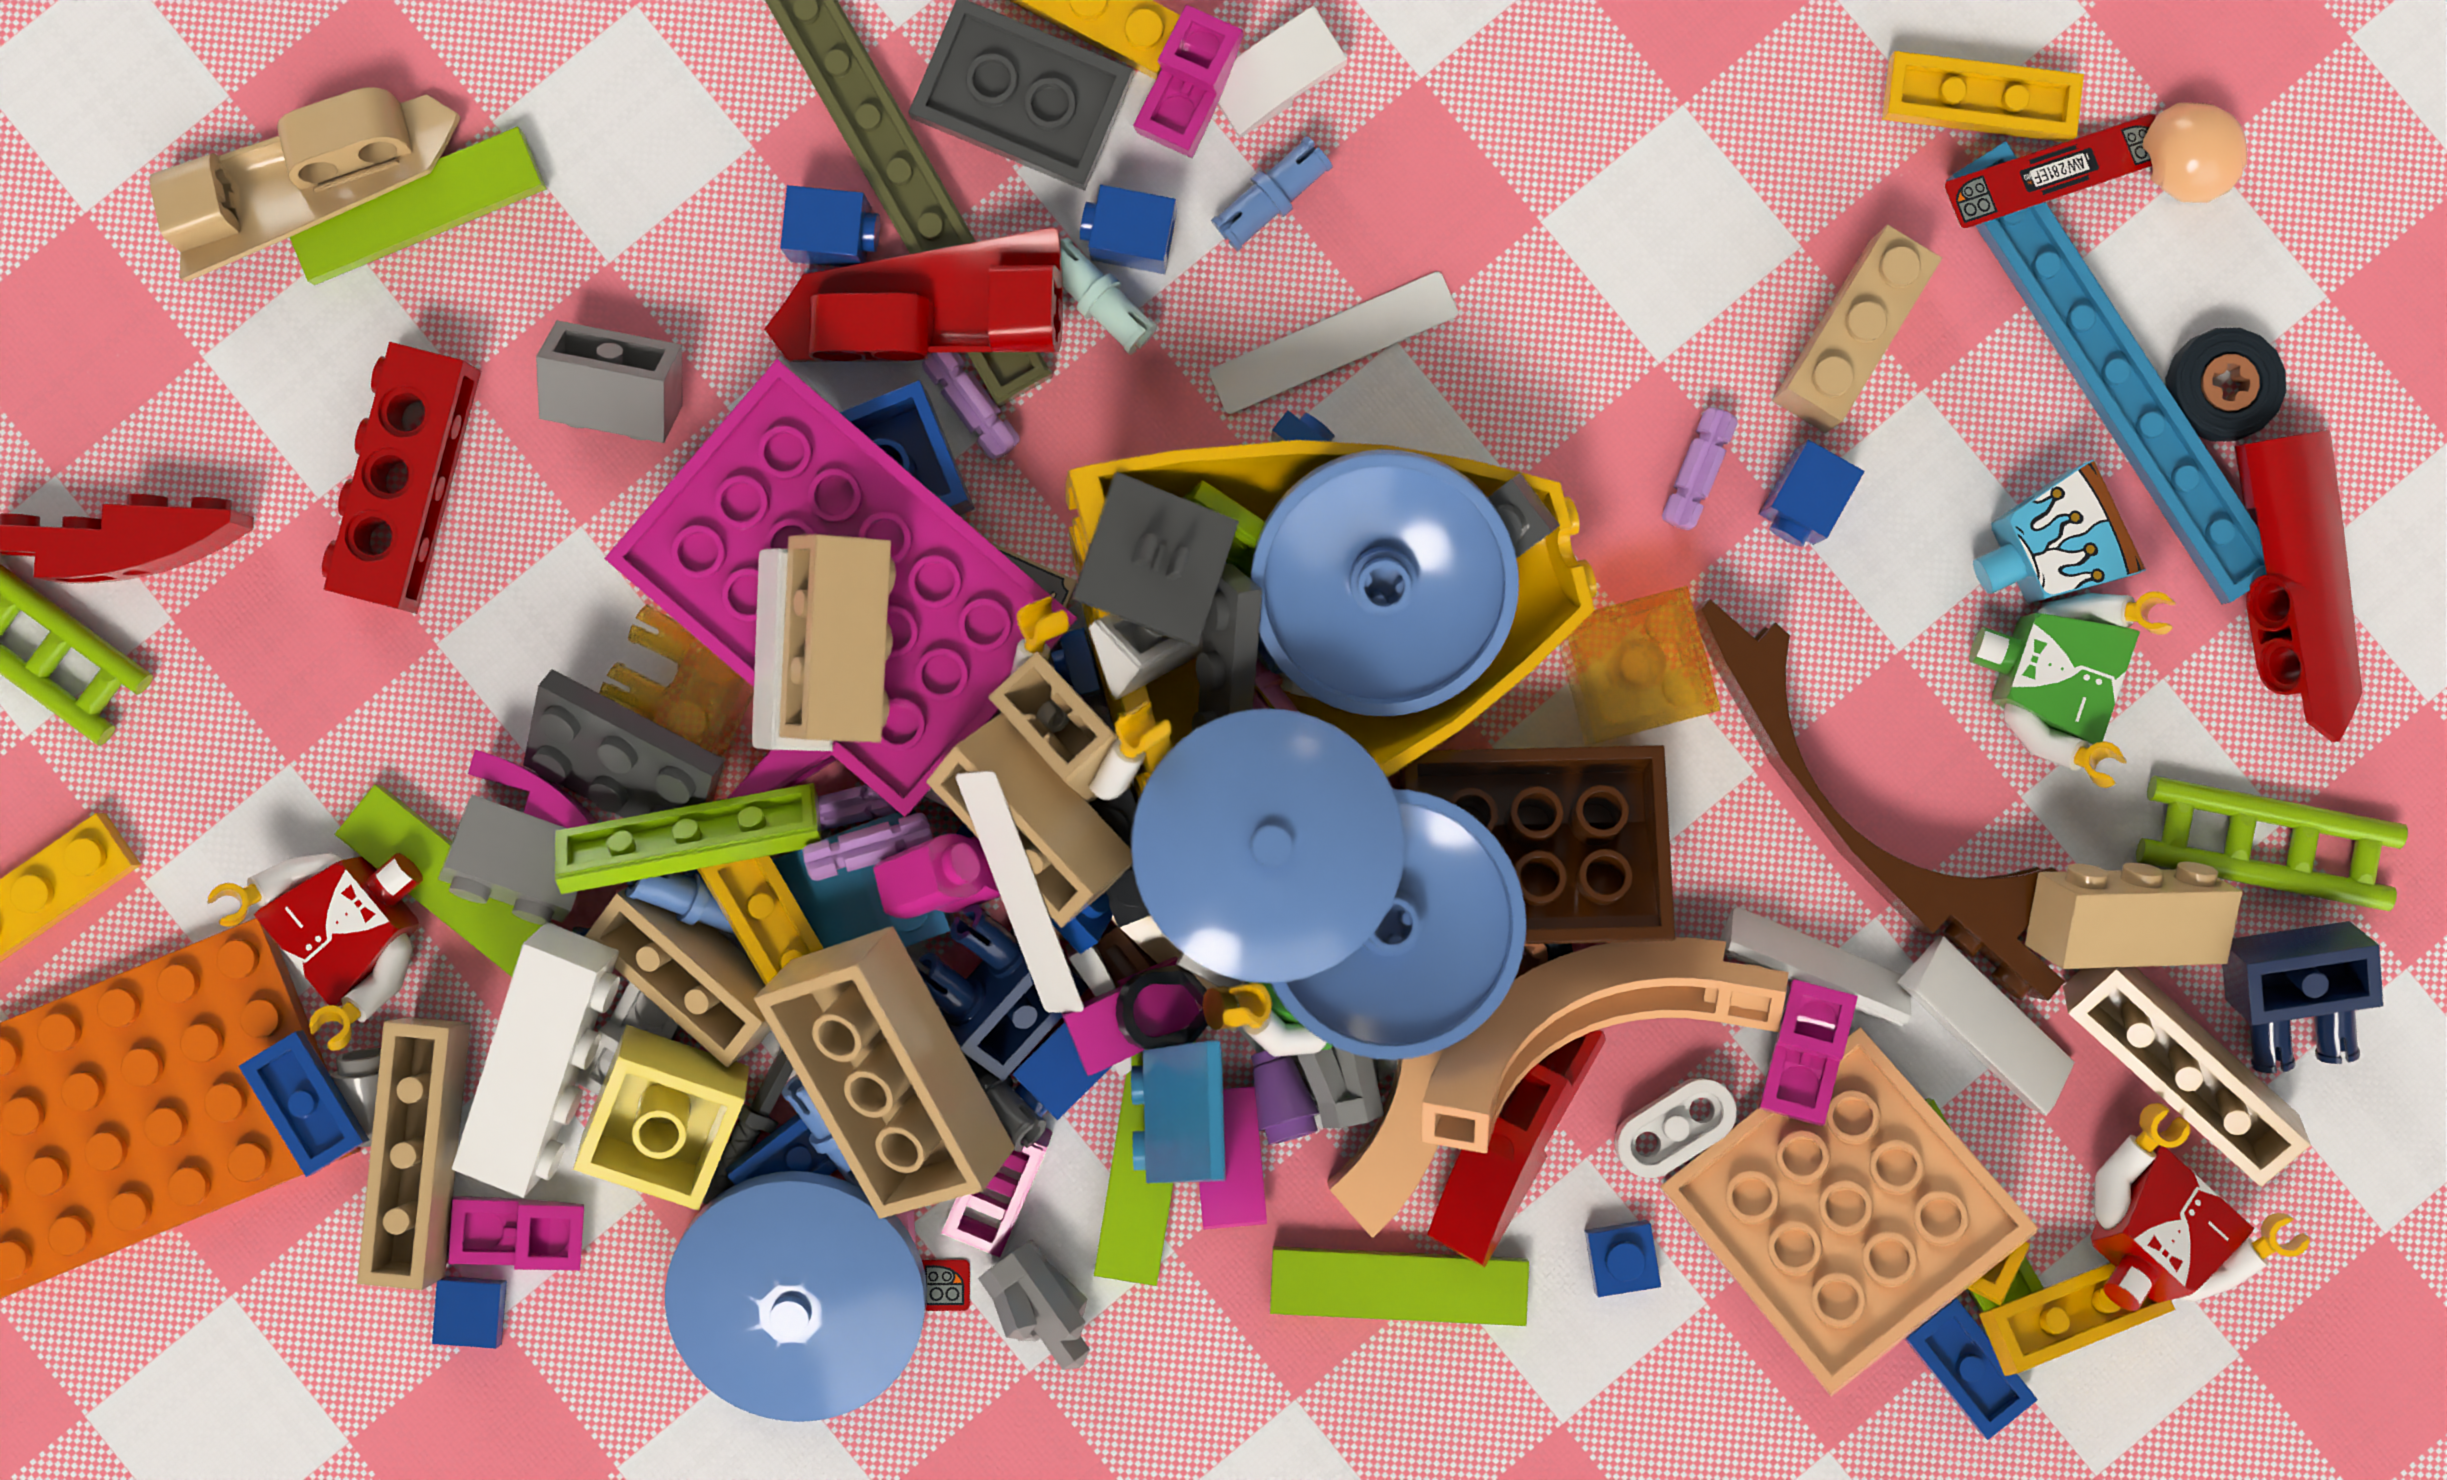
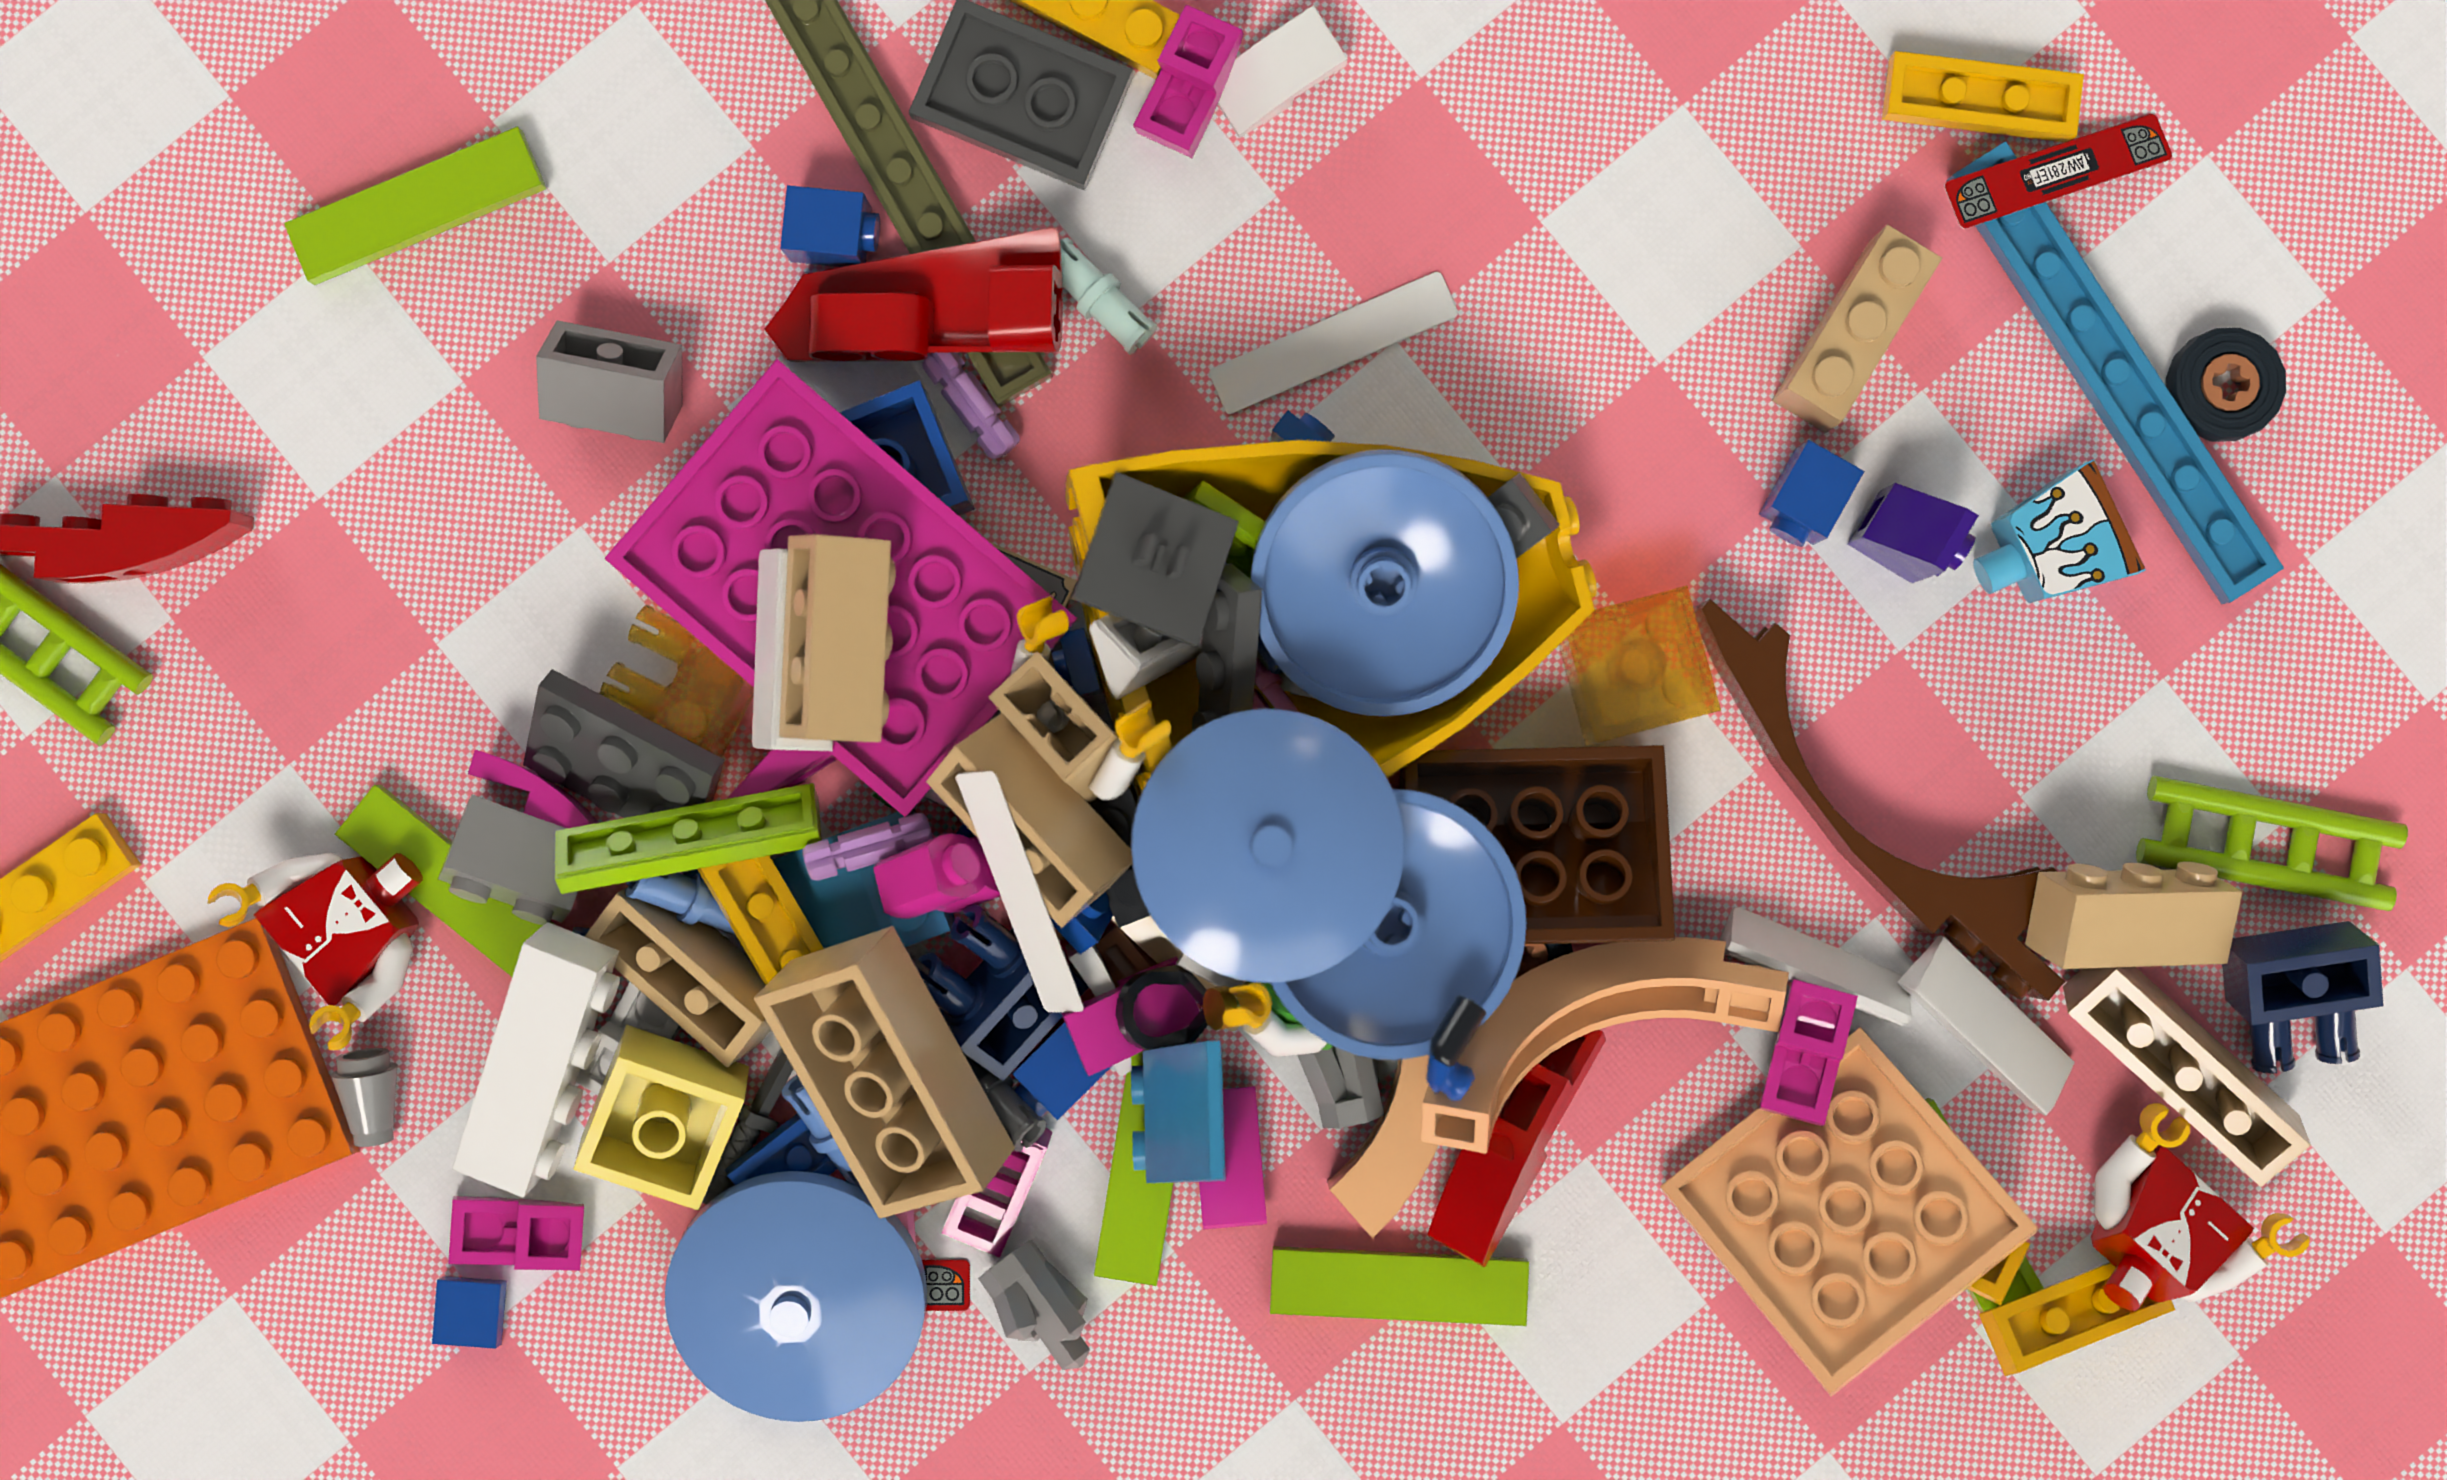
(304, 1103): blue plate -> none
(315, 169): tan panel -> none
(413, 1153): tan brick -> none
(416, 510): red brick -> none
(852, 807): lavender axle -> none
(1129, 228): blue brick -> none
(1272, 193): medium blue pin -> none
(1282, 1099): medium lavender cone -> none
(1447, 1046): none -> black arm
(1622, 1258): blue plate -> none
(1676, 1132): white plate -> none
(1699, 468): lavender axle -> none
(1914, 533): none -> dark purple slope
(1969, 1370): blue plate -> none
(2066, 674): torso -> none
(2196, 151): light nougat hair -> none
(2304, 602): red panel -> none

